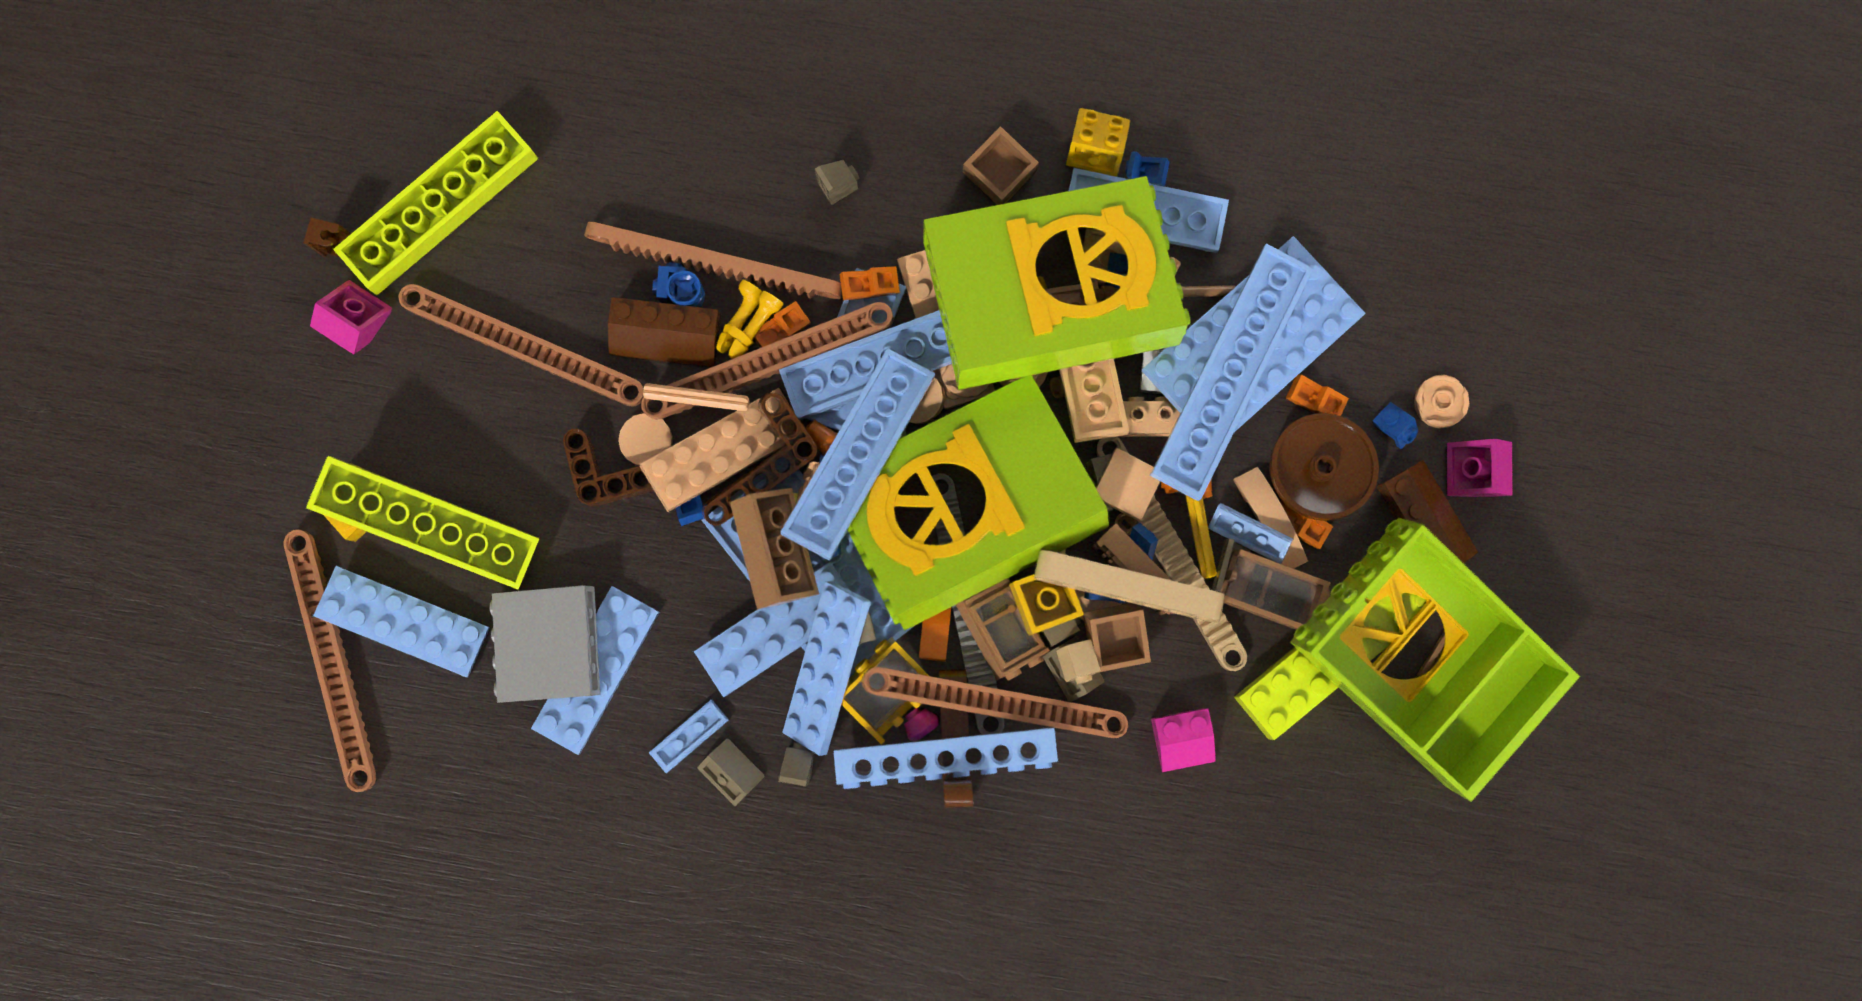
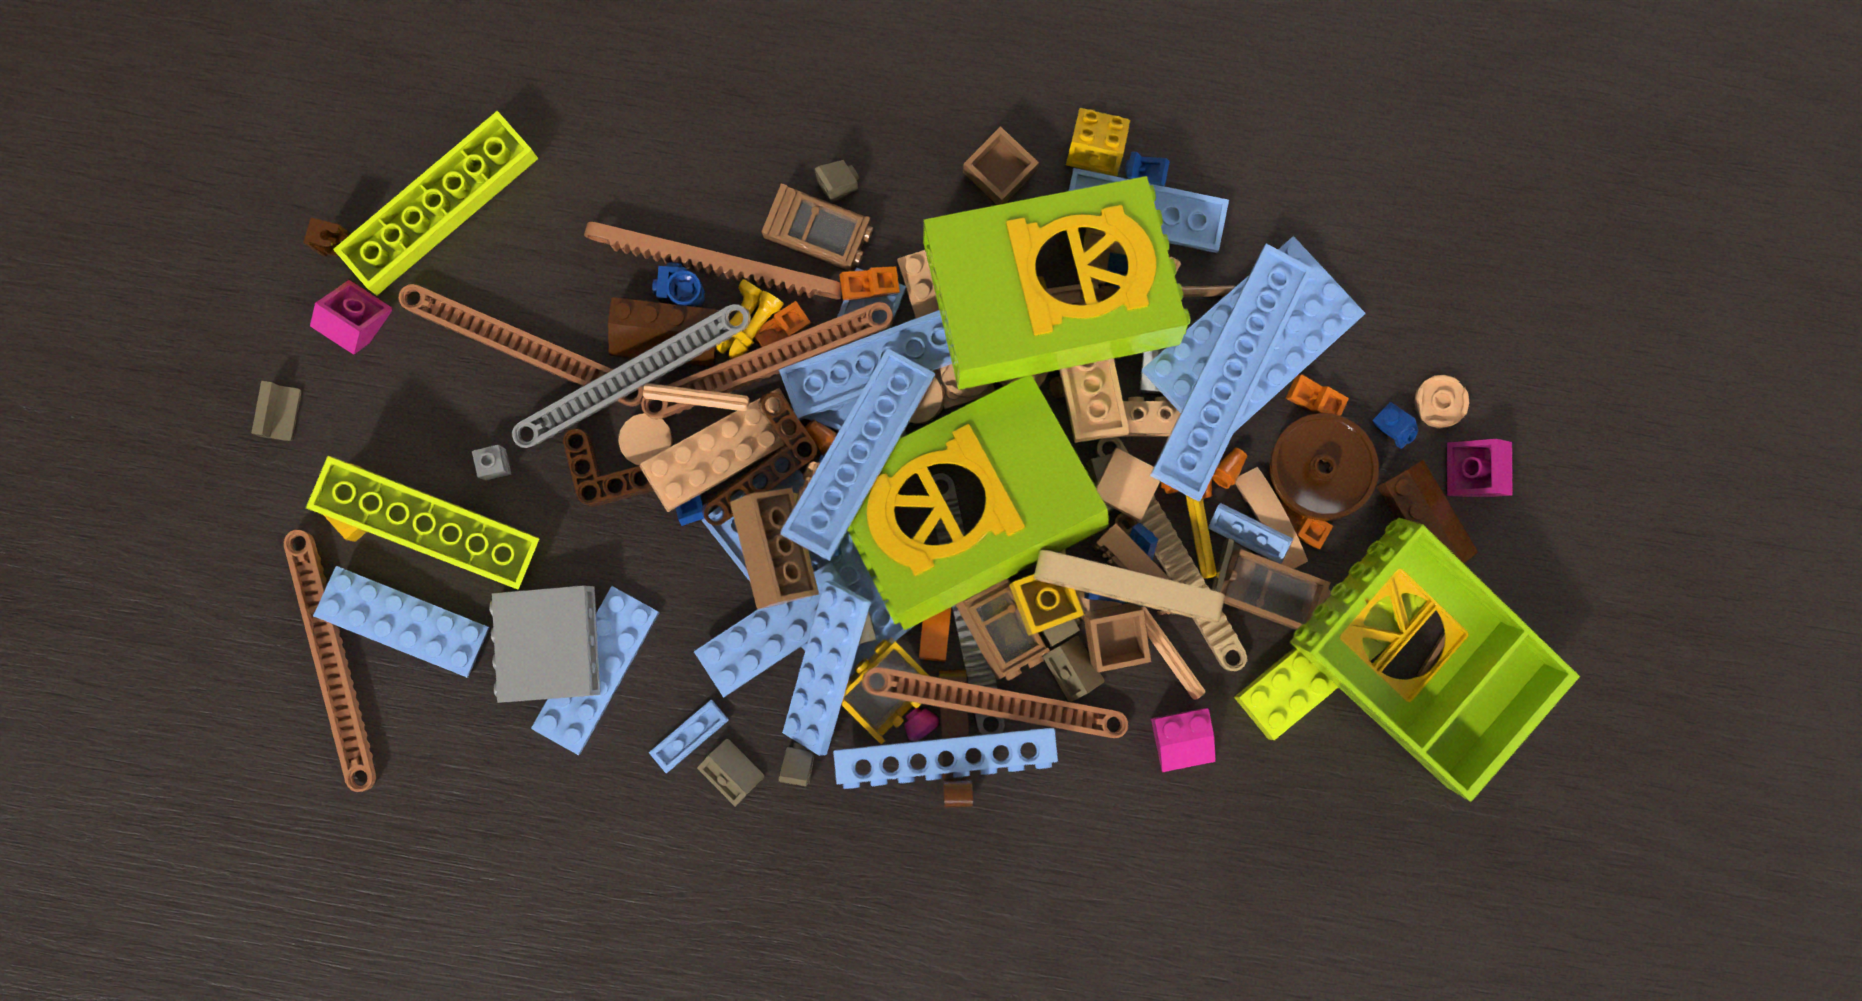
(276, 411): none -> dark tan panel
(491, 462): none -> light grey brick
(631, 376): none -> light grey gear
(817, 228): none -> medium nougat door
(1078, 661): tan brick -> none
(1172, 657): none -> light nougat axle
(1229, 468): none -> orange cone

